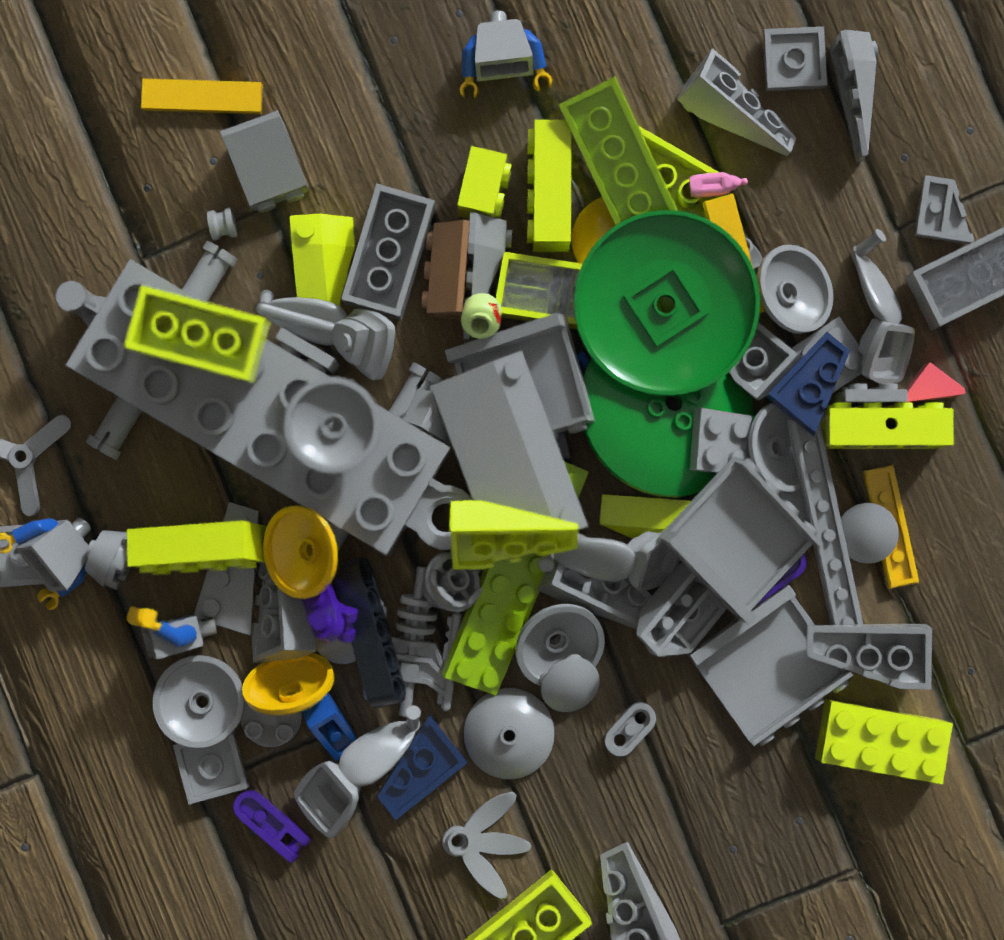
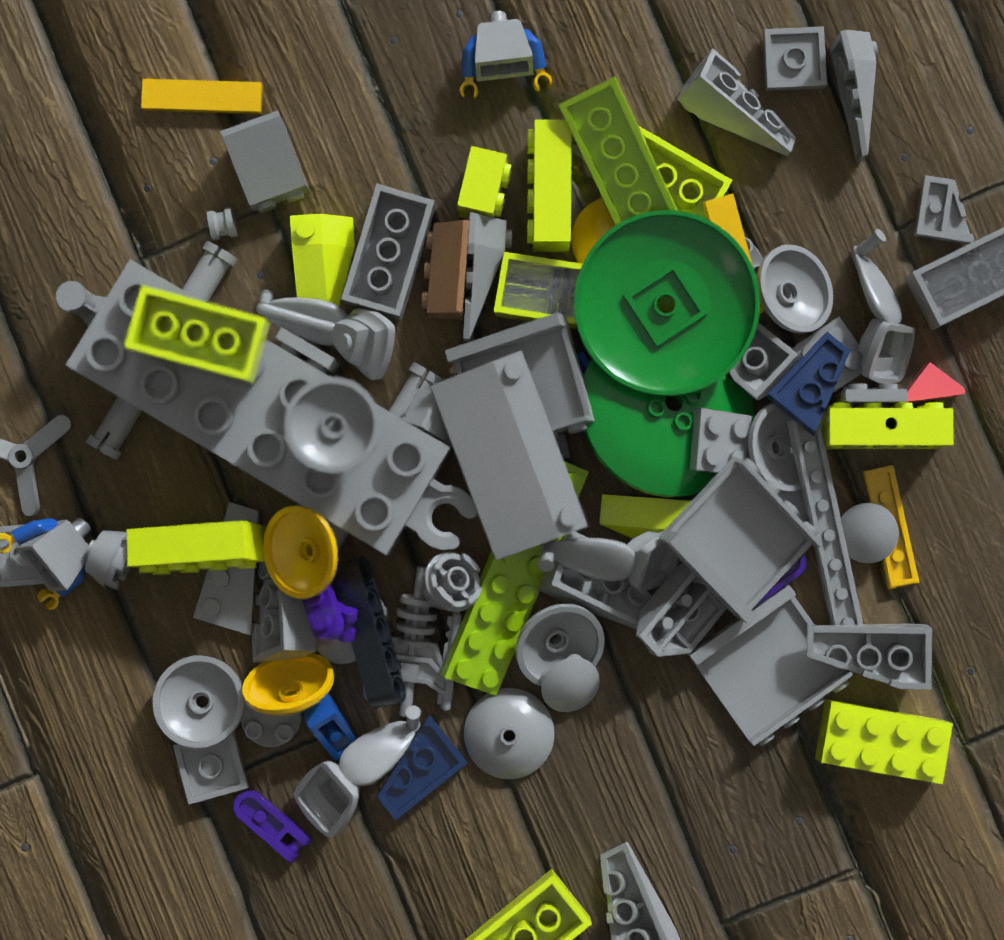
(171, 635): torso -> none
(481, 316): yellowish green head -> none
(491, 842): light grey plant -> none
(494, 533): neon yellow wedge -> none
(633, 731): light grey plate -> none
(714, 184): bright pink piece -> none

